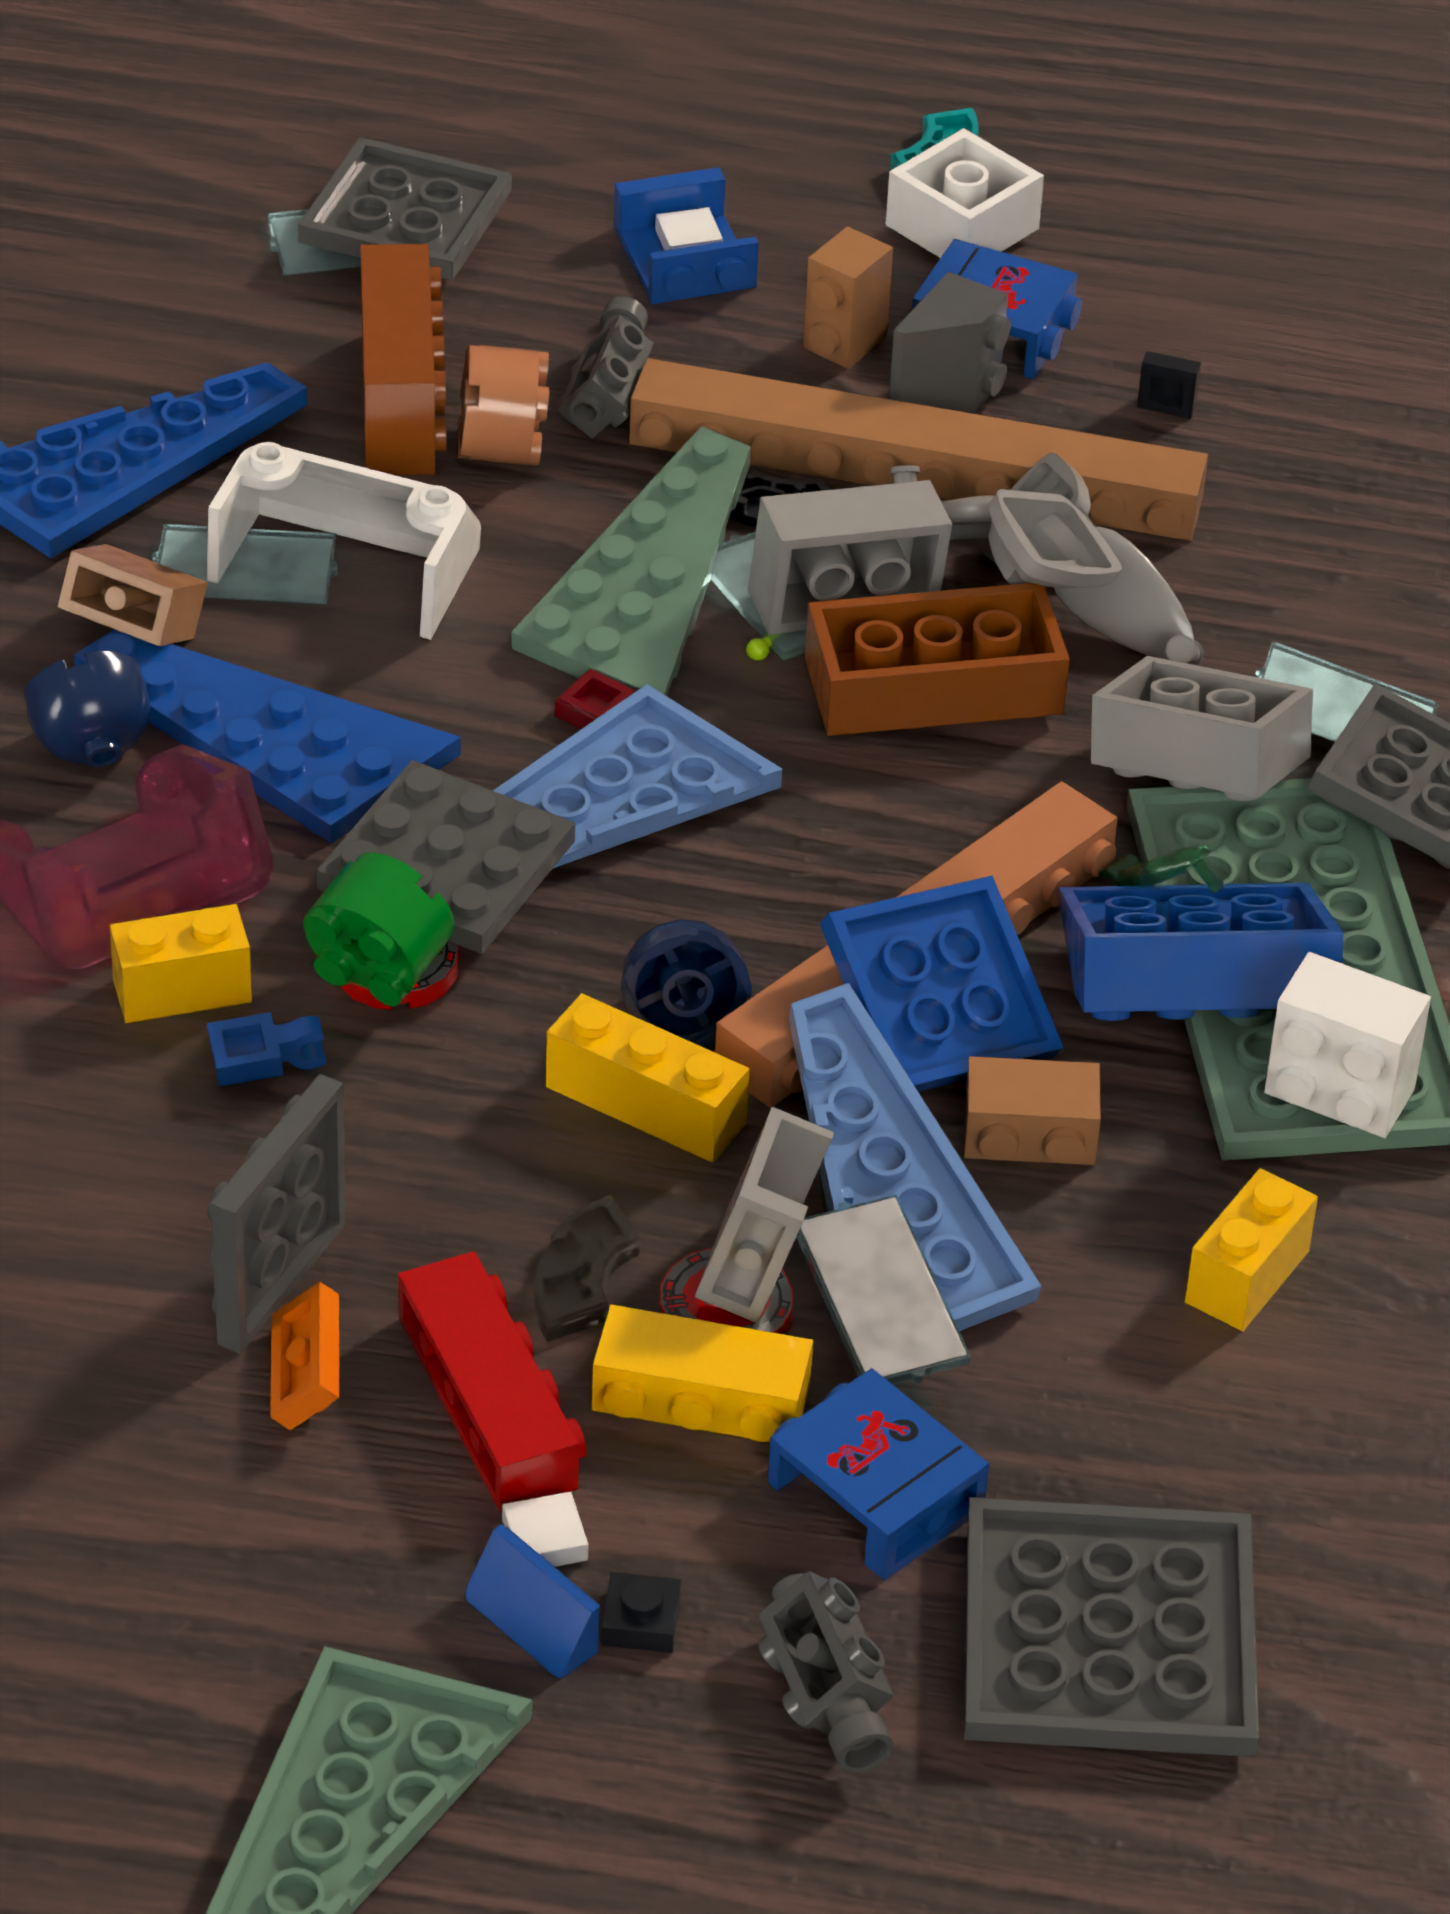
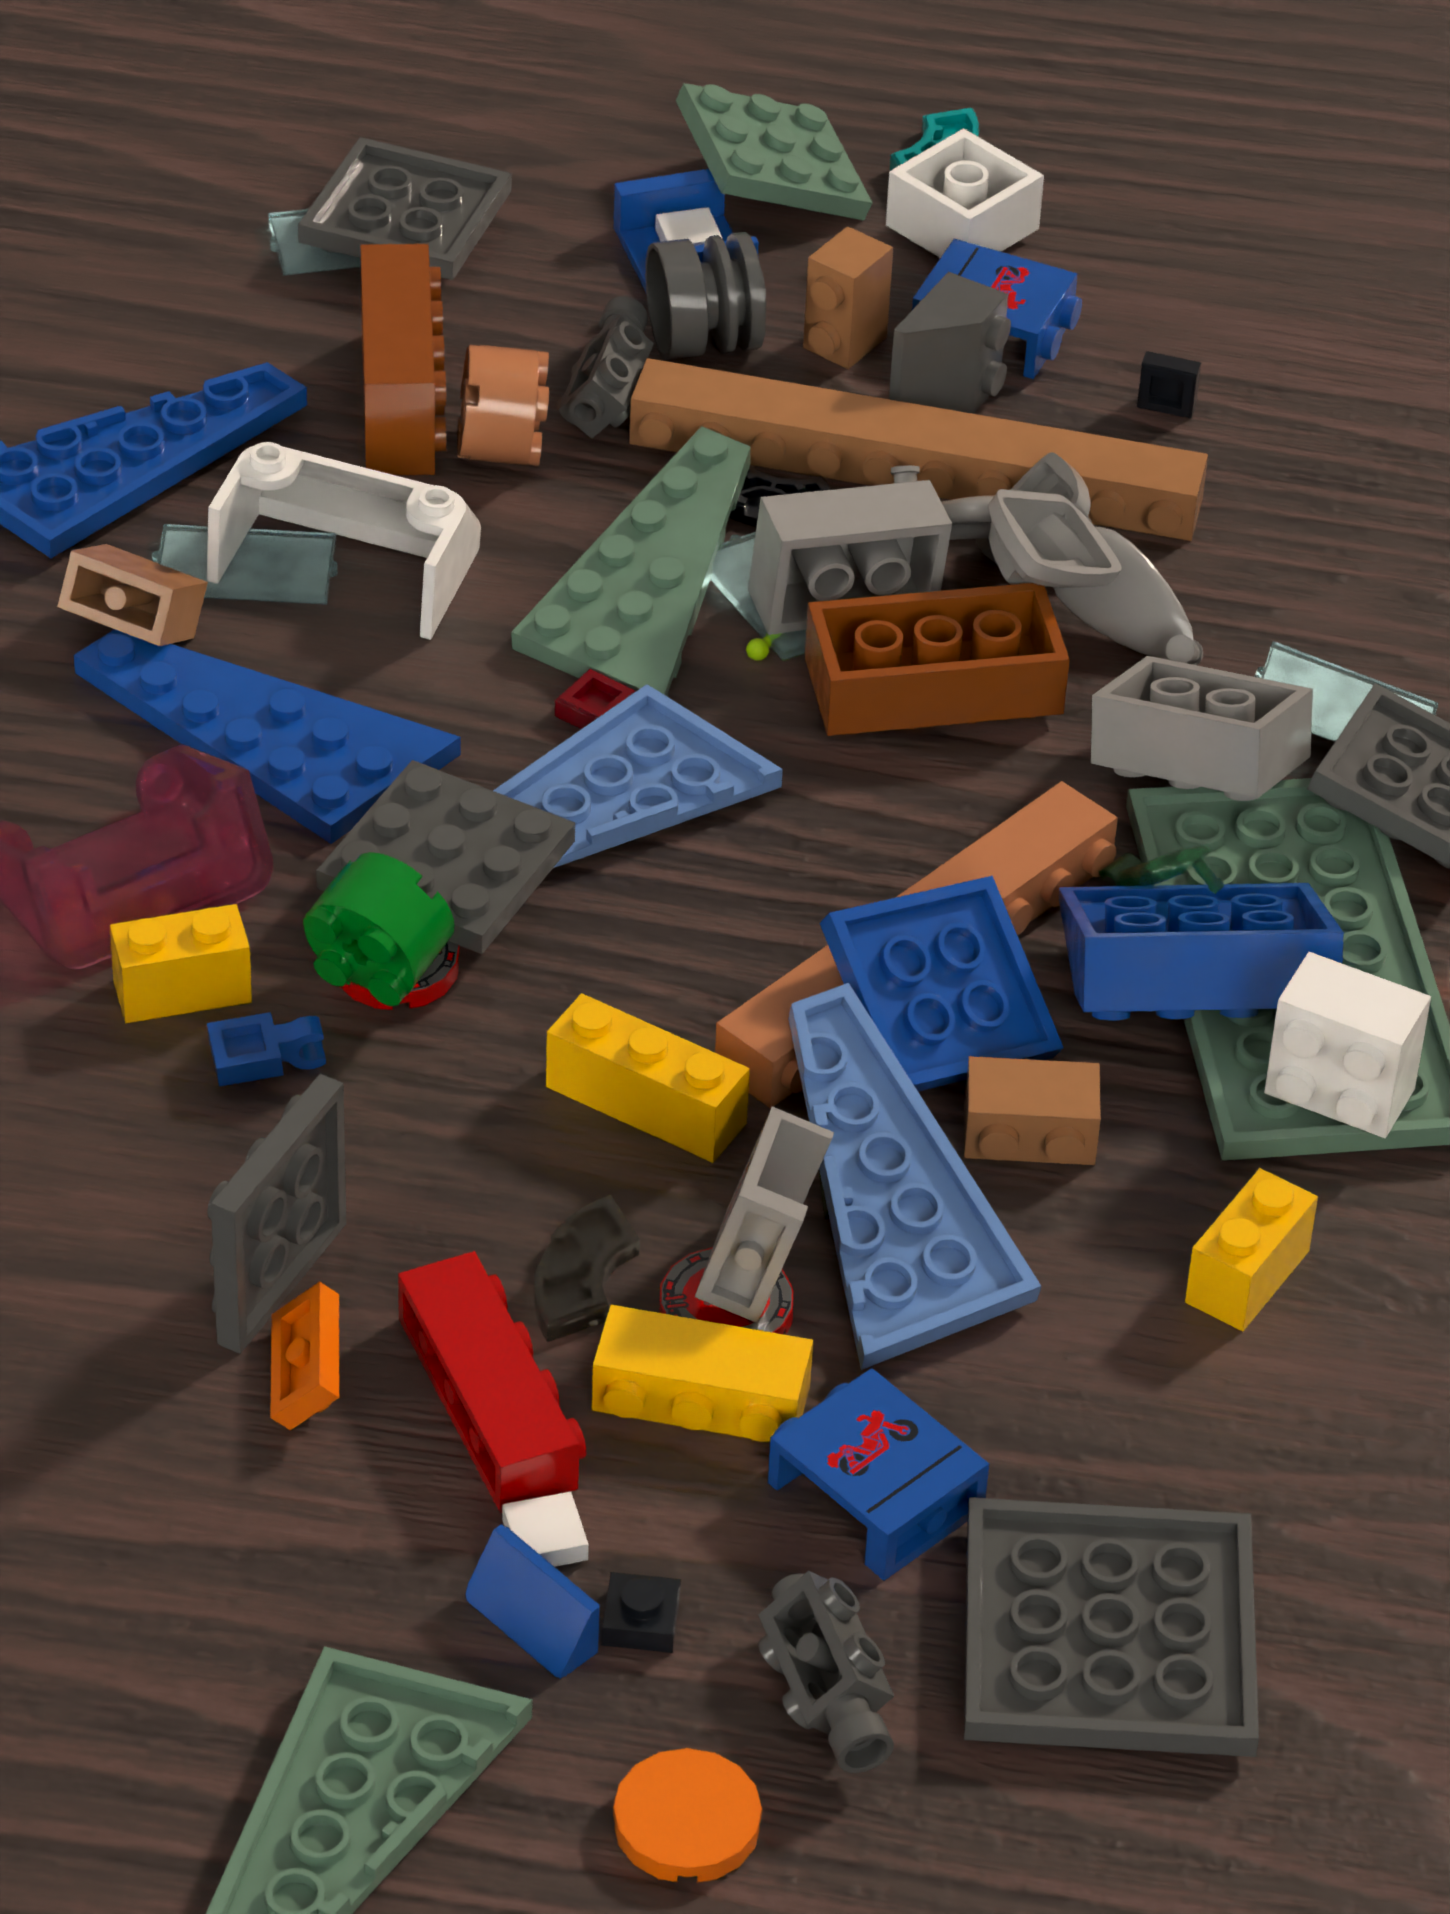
(90, 709): dark blue cylinder -> none
(685, 979): dark blue cylinder -> none
(687, 1815): none -> orange tile
(716, 295): none -> dark grey wheel
(773, 151): none -> sand green plate
(881, 1291): flat silver piece -> none

